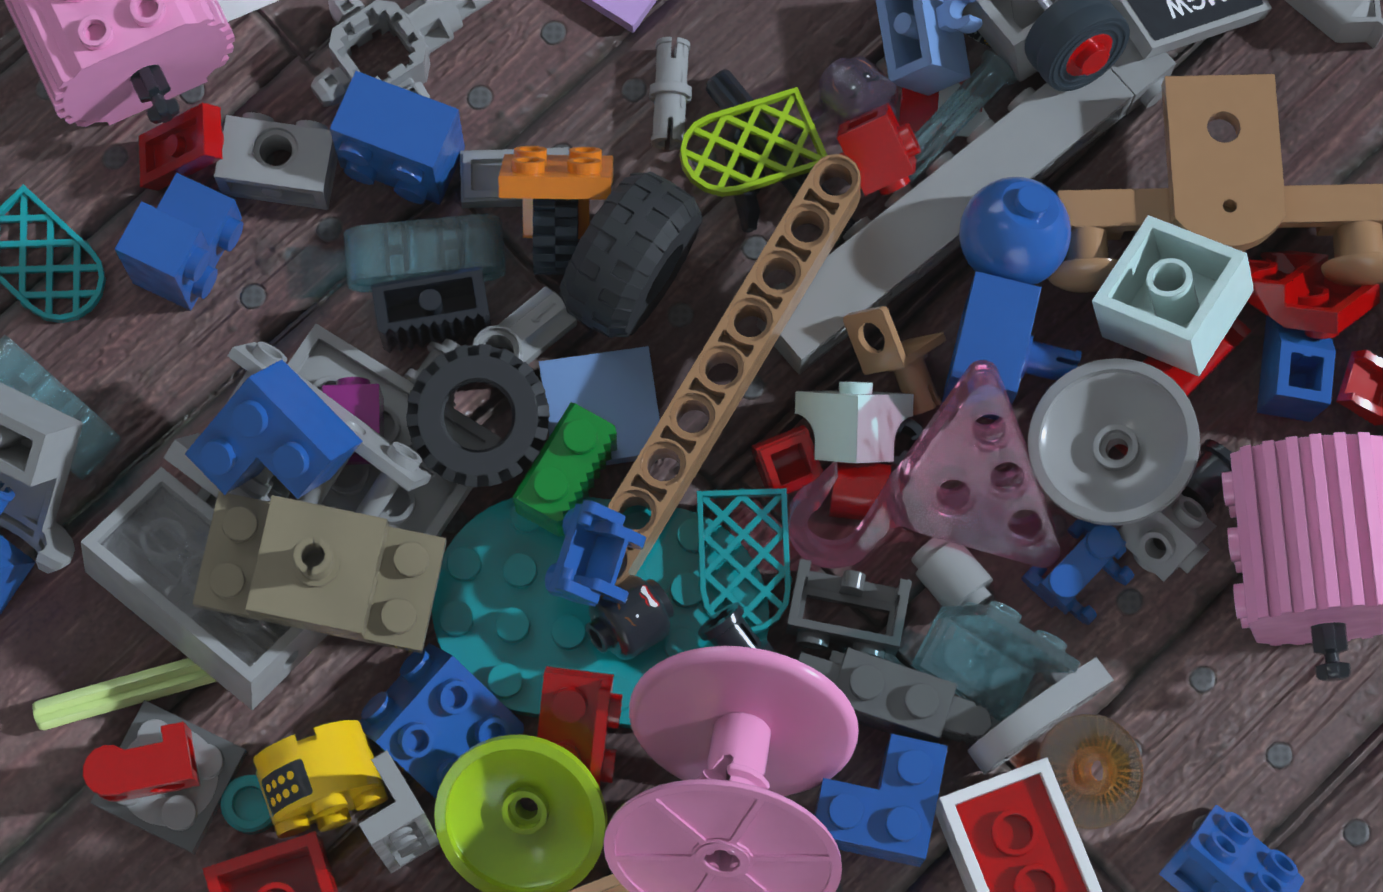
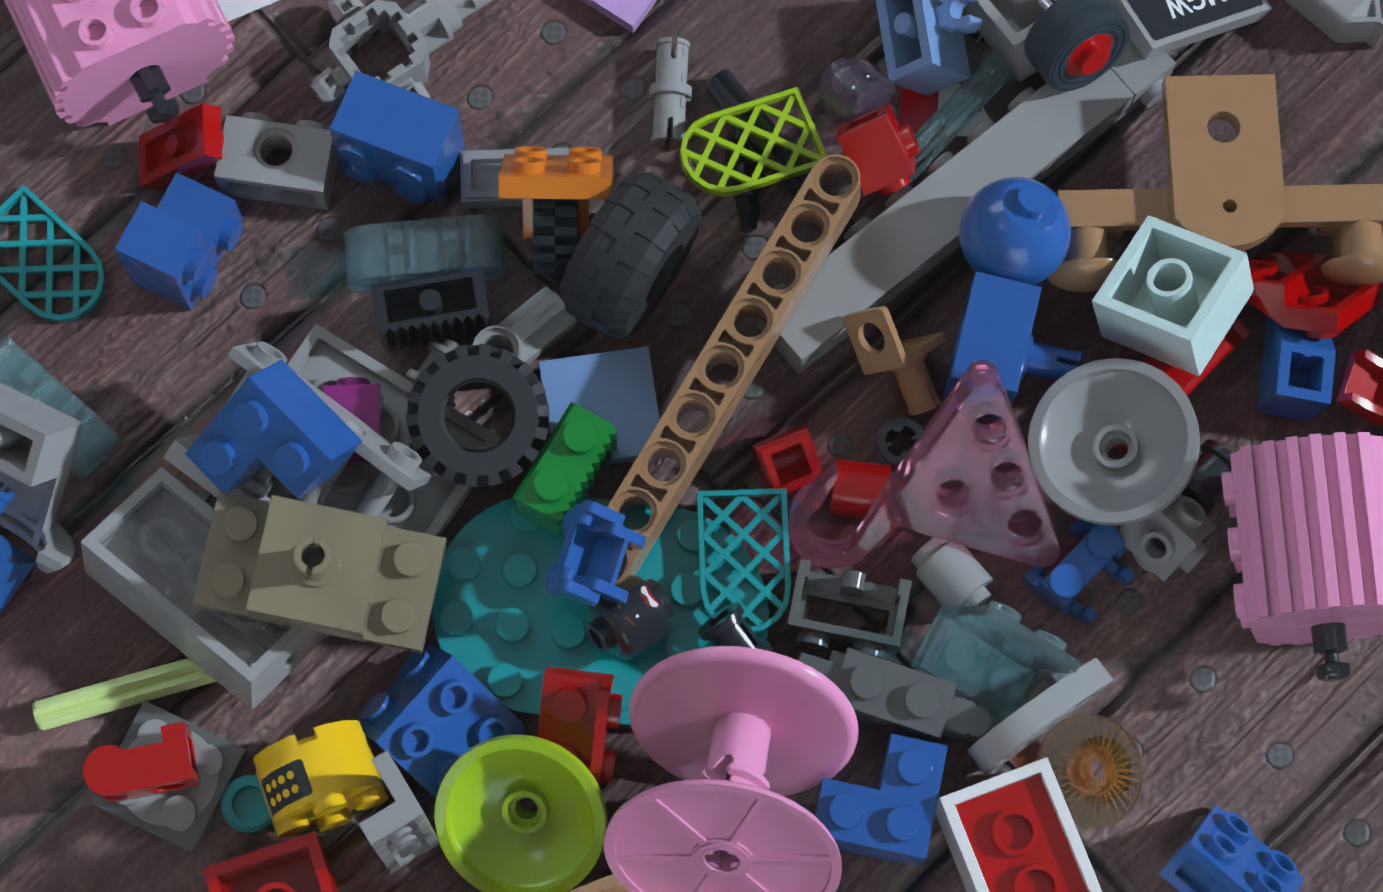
(854, 421): light aqua brick -> none

